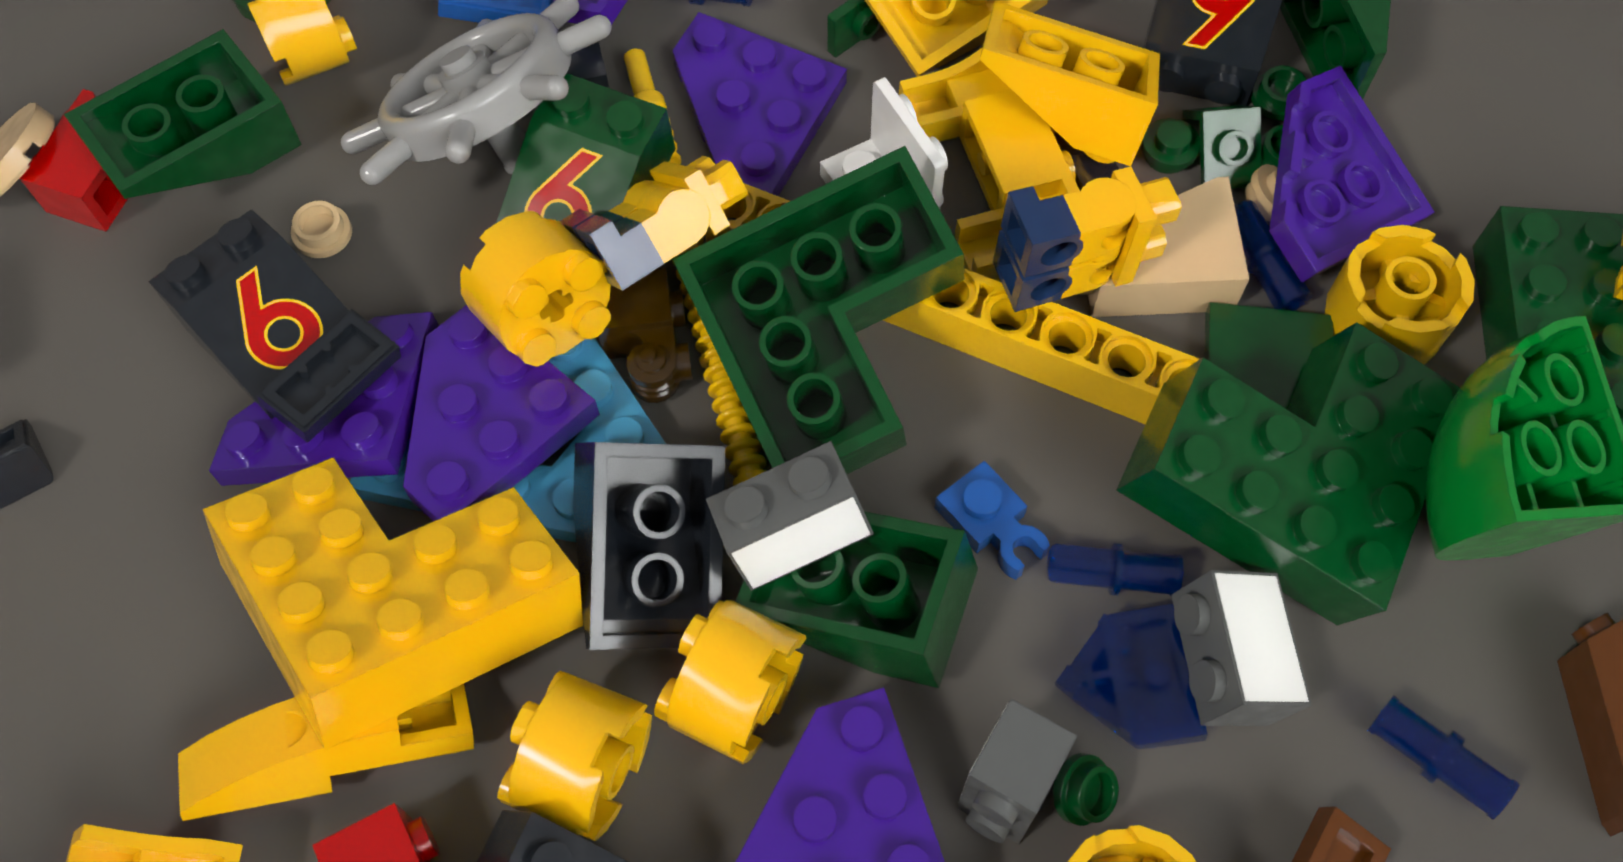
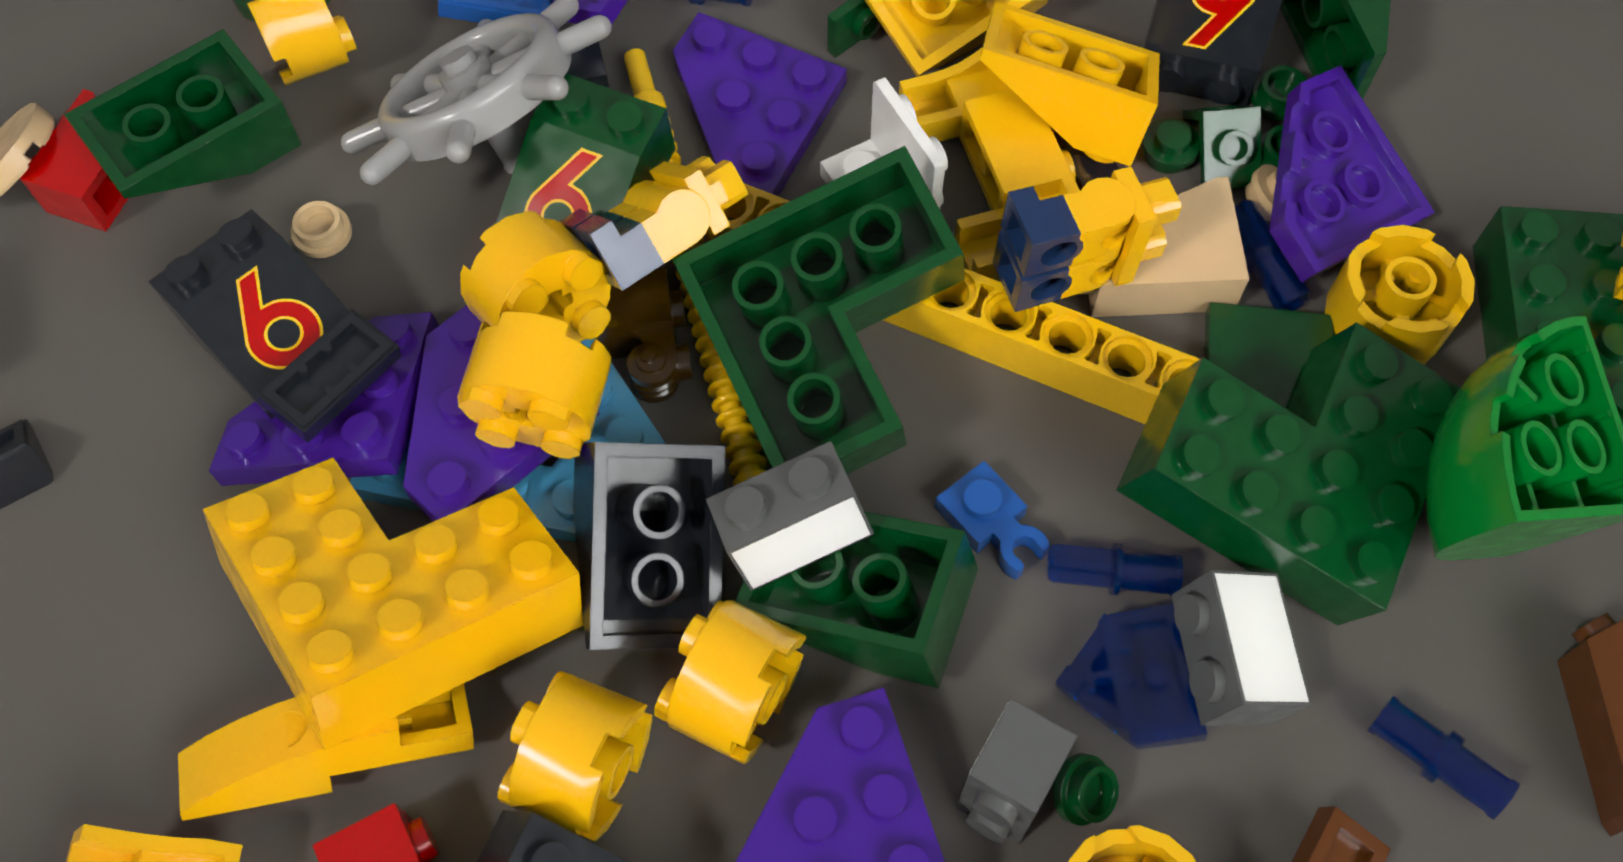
(533, 384): none -> yellow brick

